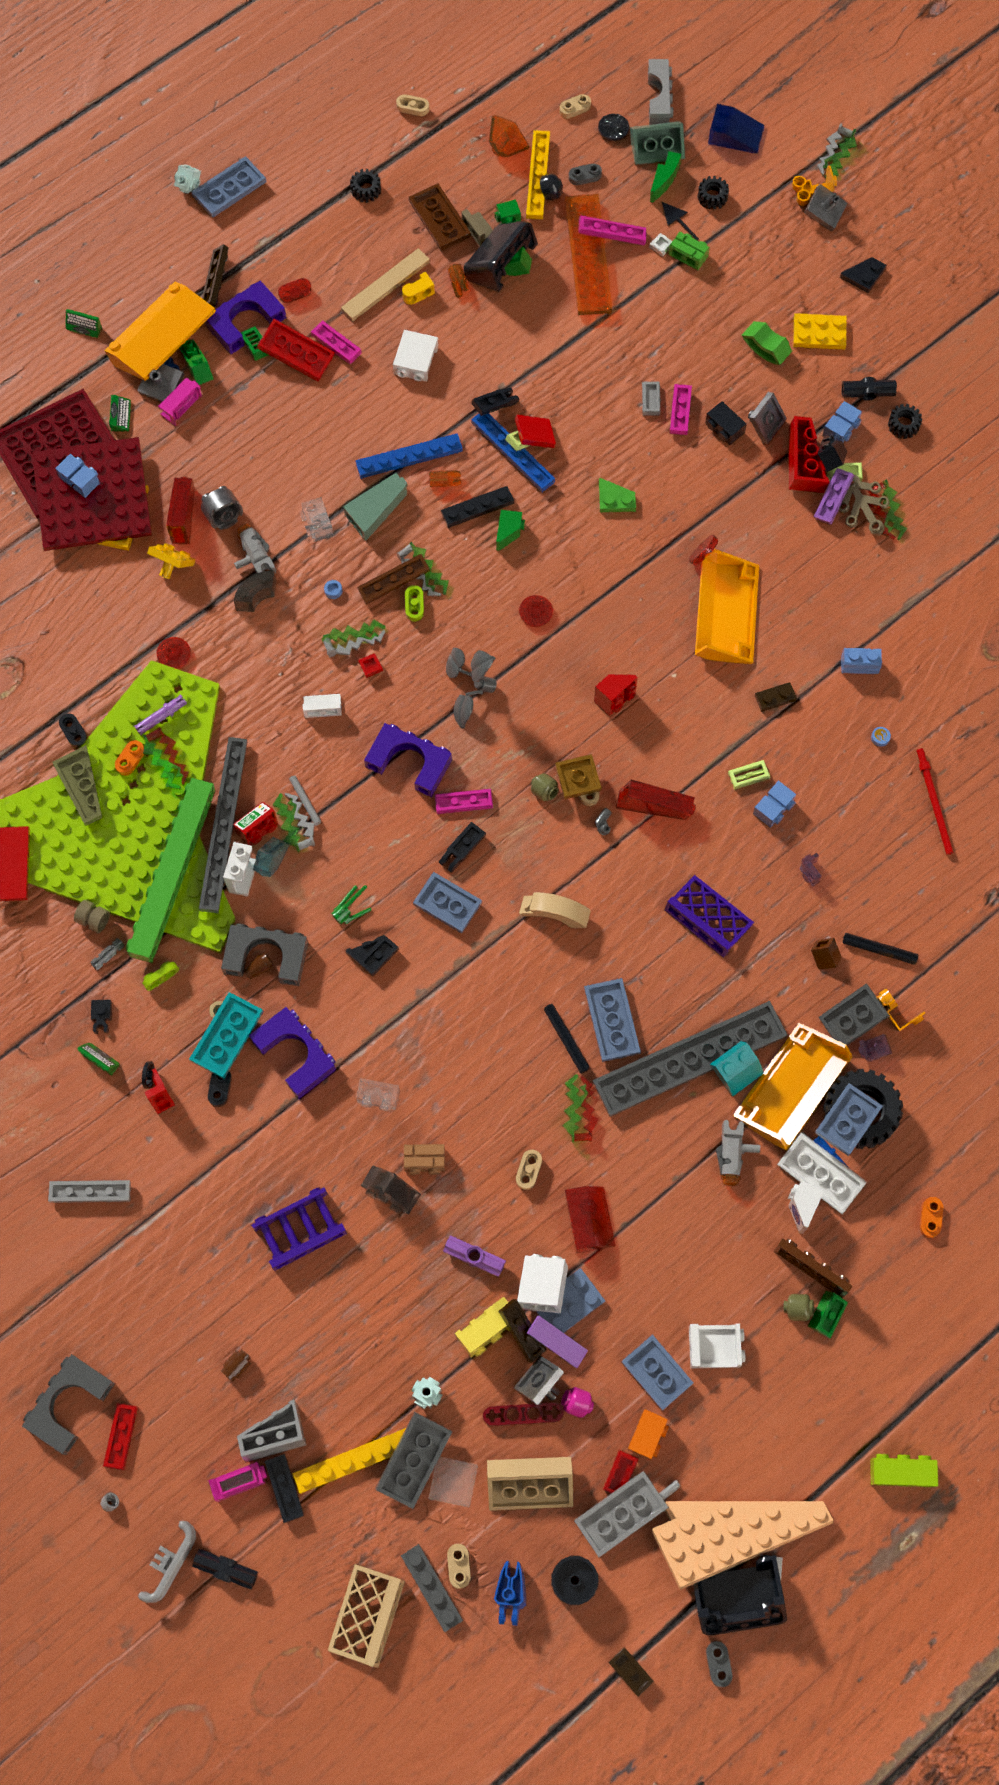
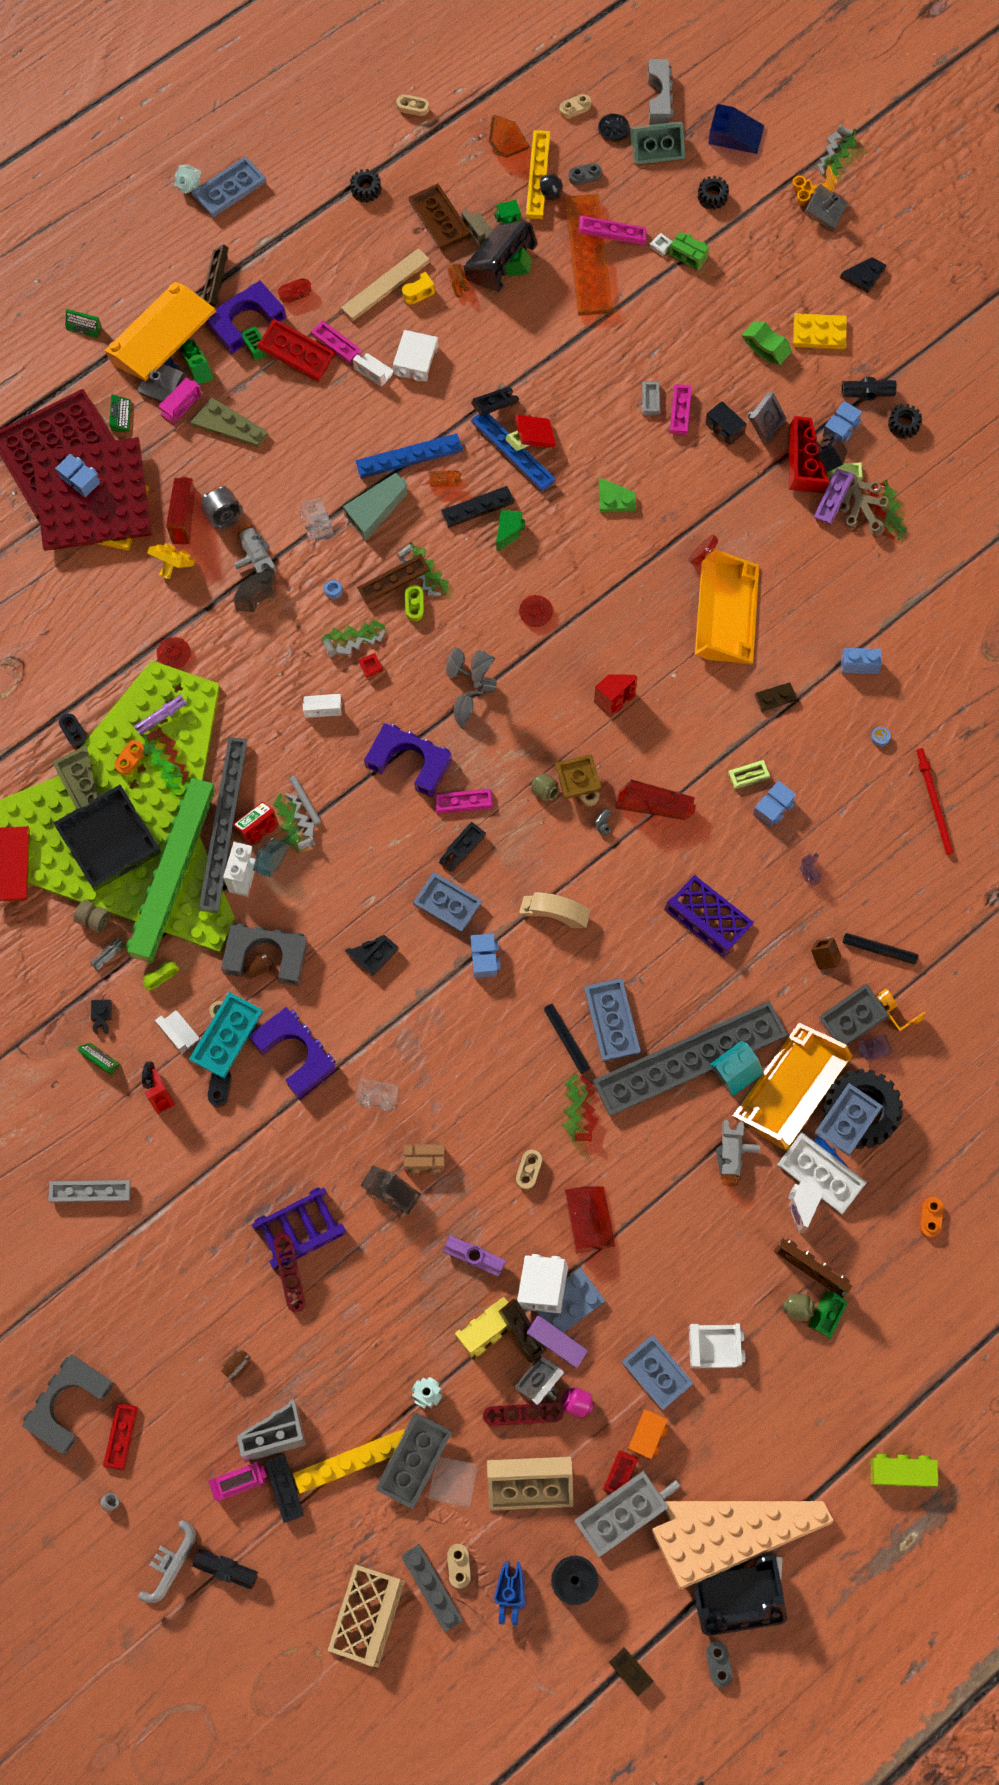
(107, 838): none -> black tile
(178, 1031): none -> white panel
(228, 423): none -> olive wing
(286, 1273): none -> dark red beam
(341, 912): green plant -> none
(372, 369): none -> white panel
(483, 955): none -> medium blue piece
(665, 175): green slope -> none
(673, 214): black piece -> none

